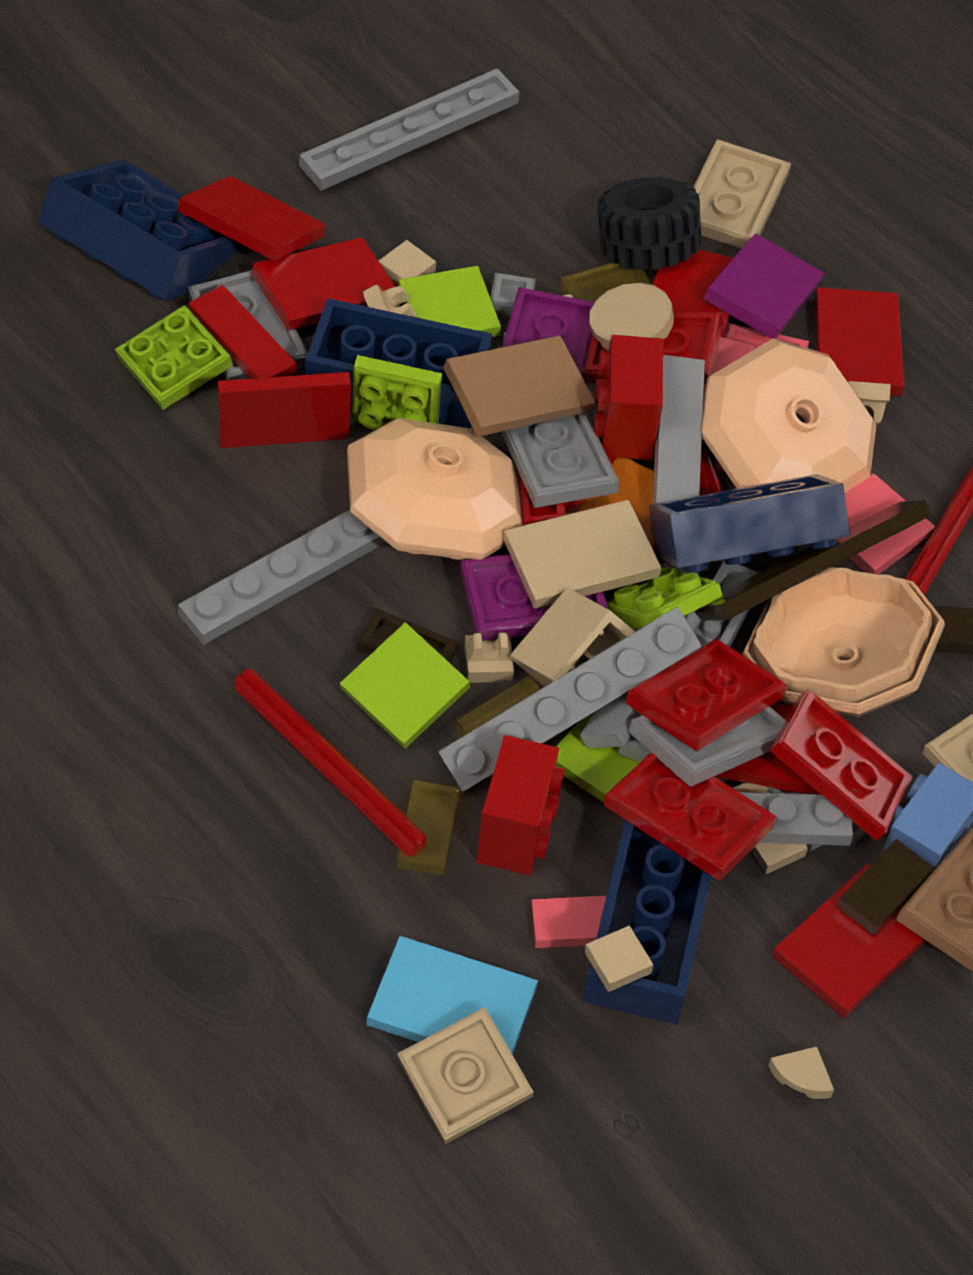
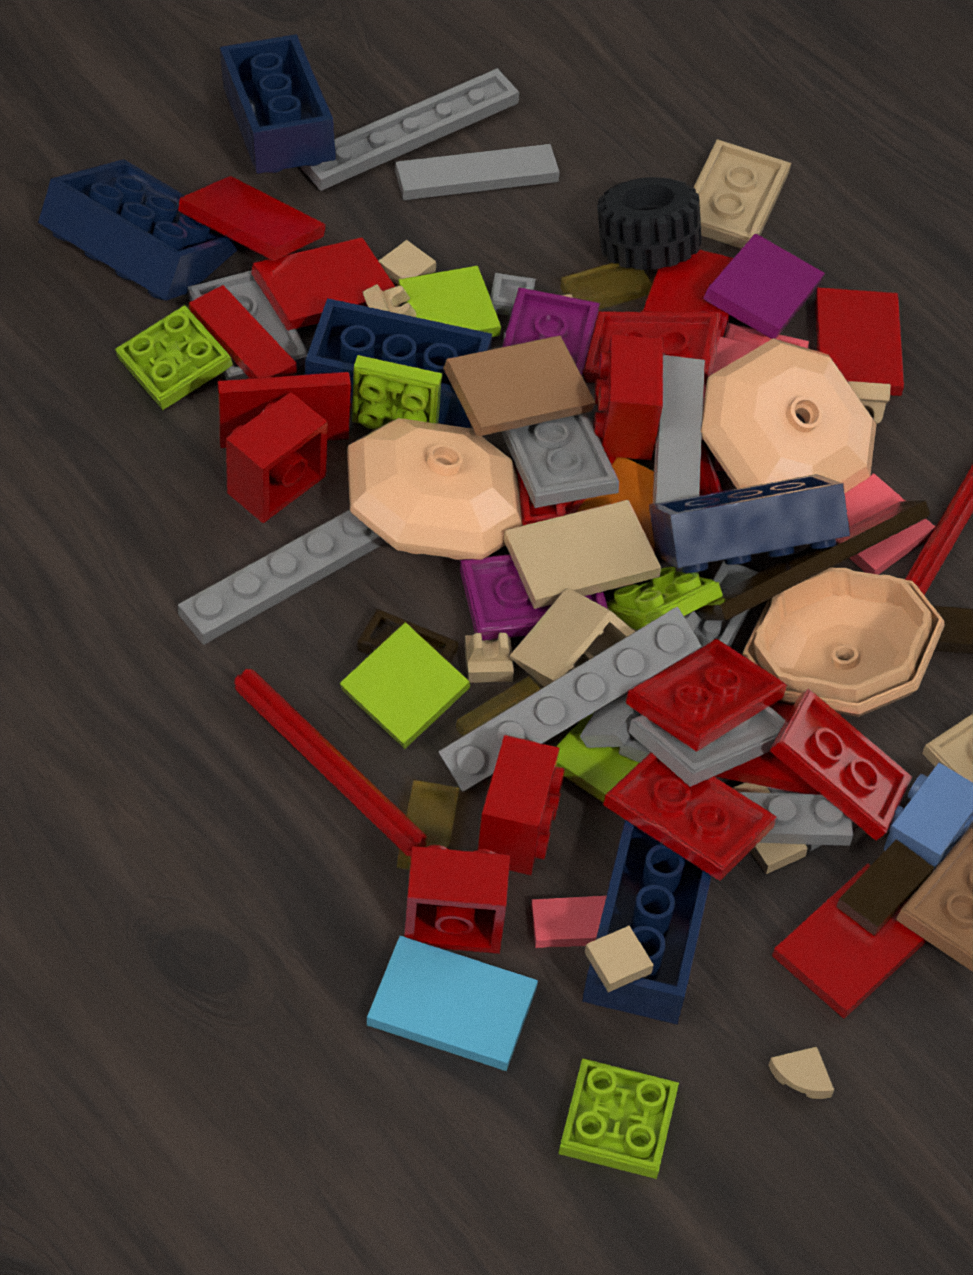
(276, 456): none -> red brick
(277, 104): none -> dark blue brick
(457, 898): none -> red brick
(465, 1075): tan tile -> none
(476, 171): none -> light grey tile
(619, 1118): none -> lime tile
(631, 311): tan tile -> none

